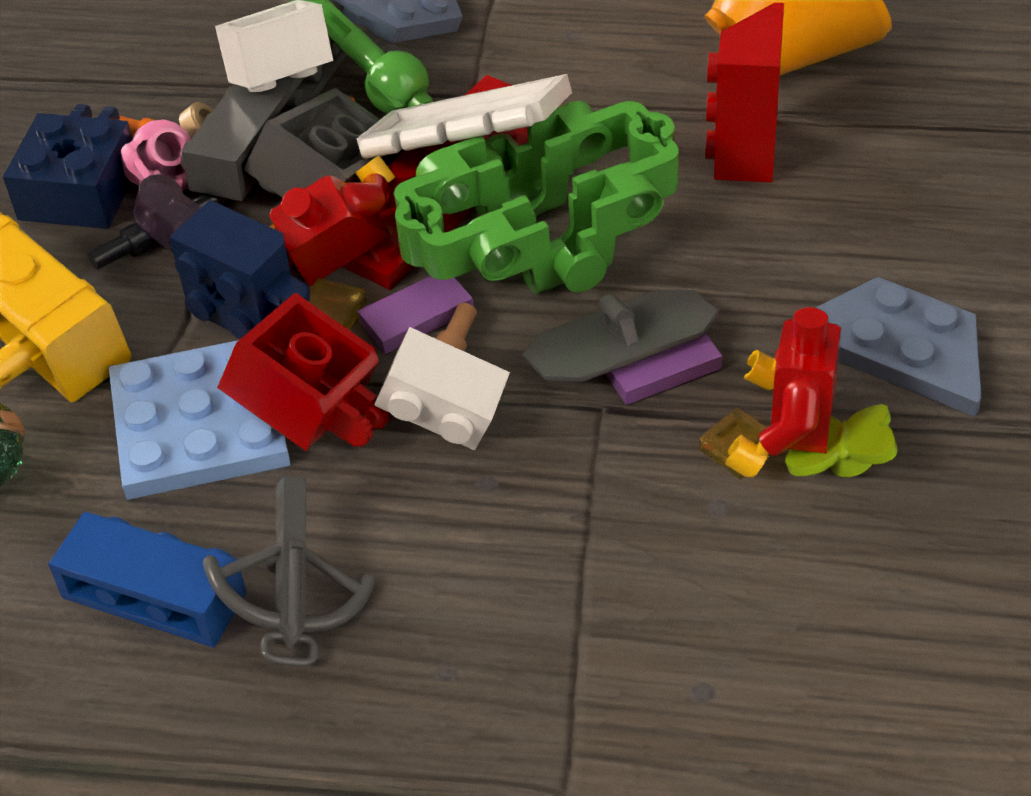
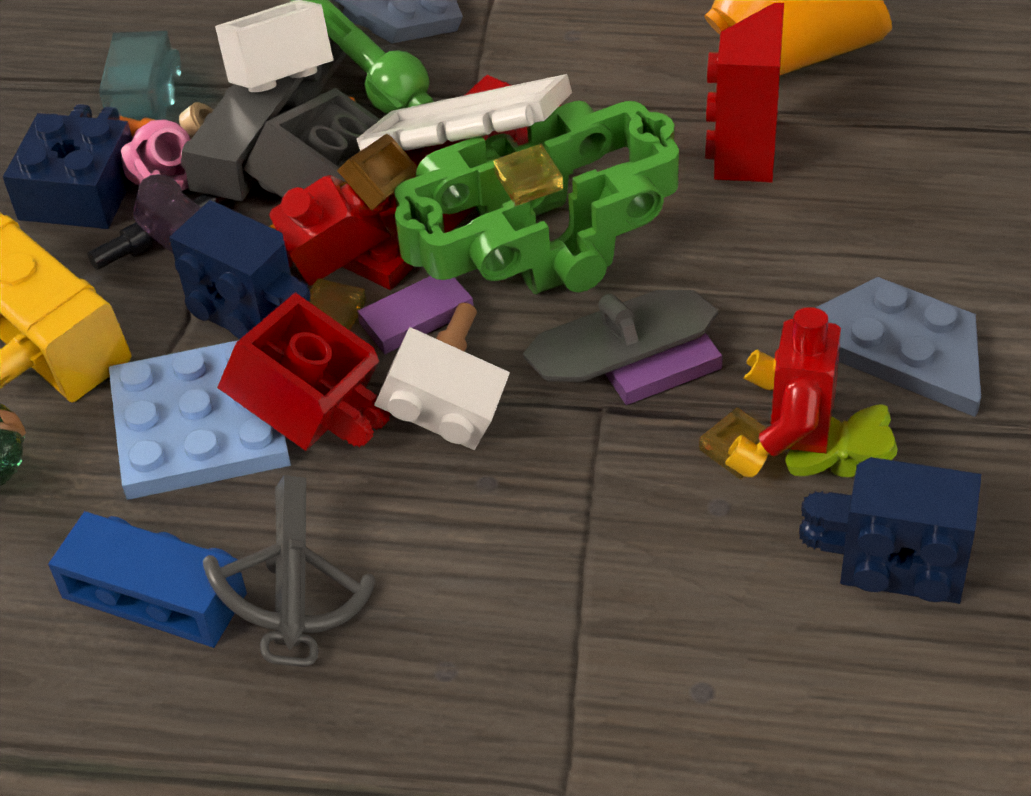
(140, 74): none -> clear light blue brick
(378, 170): none -> pearl gold tile
(528, 174): none -> clear yellow tile
(900, 529): none -> dark blue hinge

